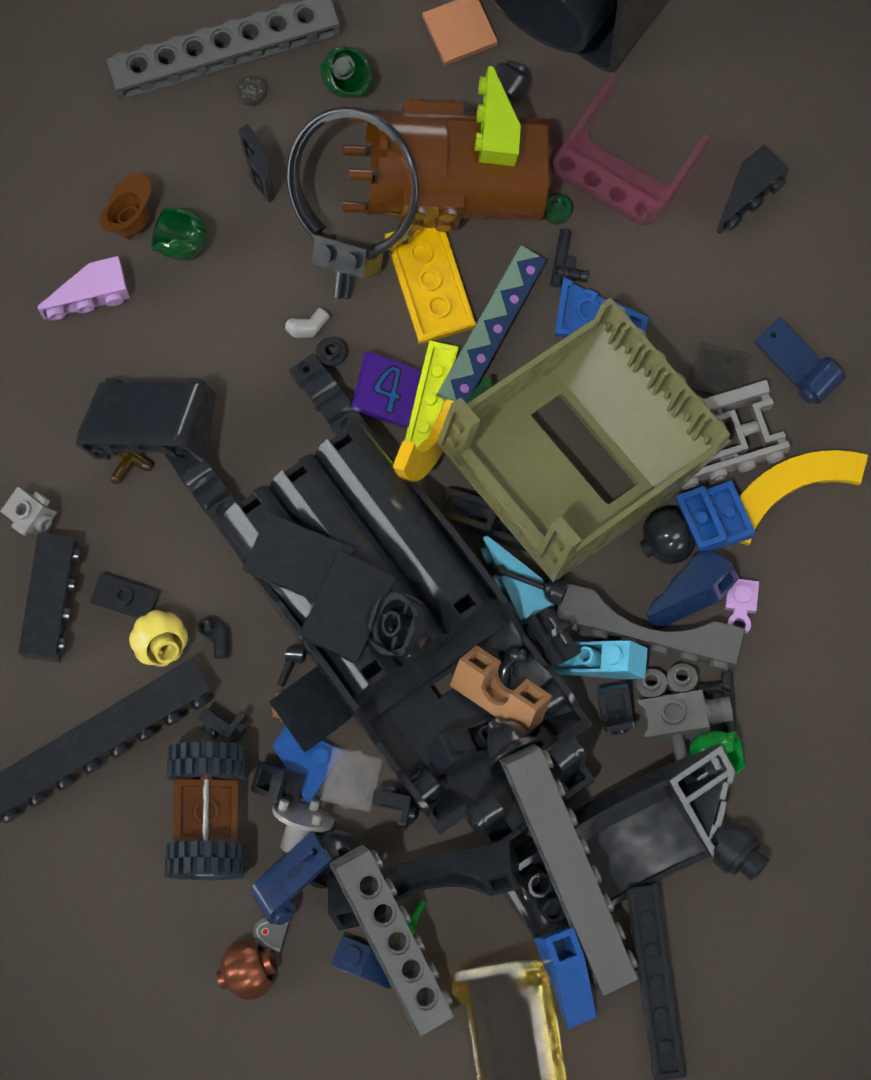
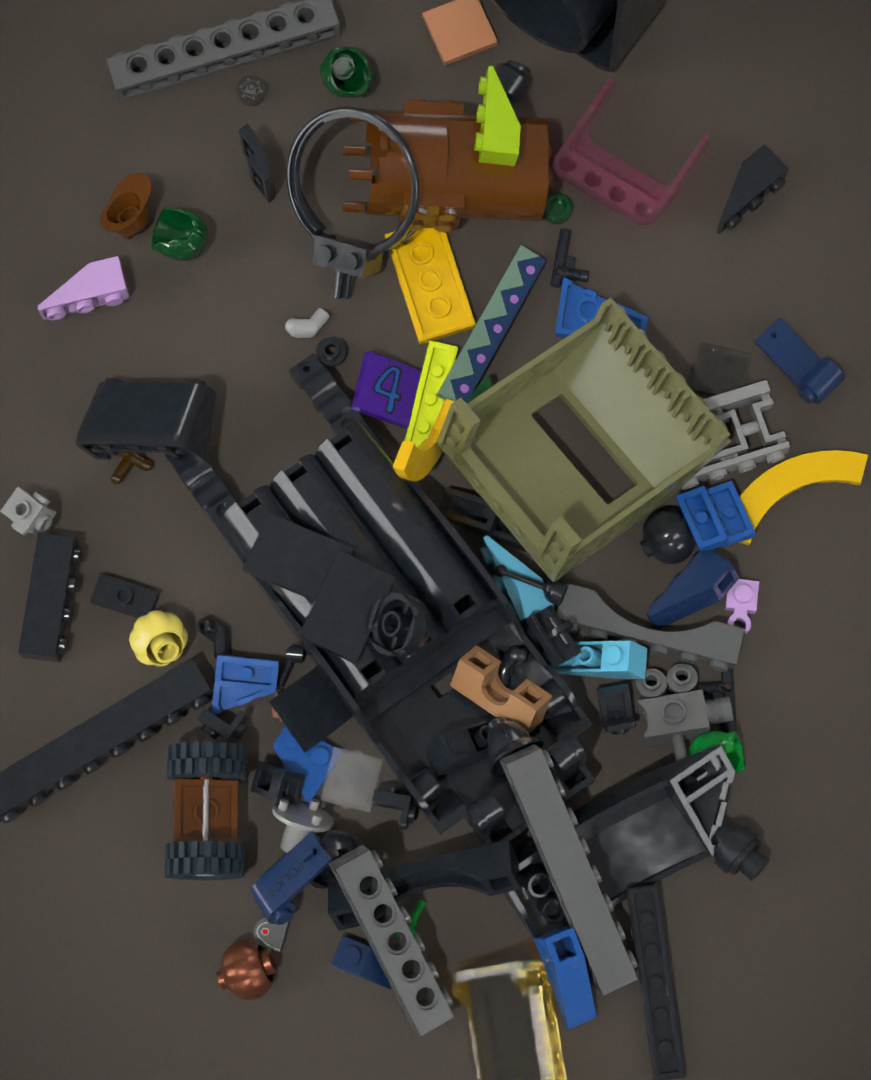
(242, 680): none -> blue wing

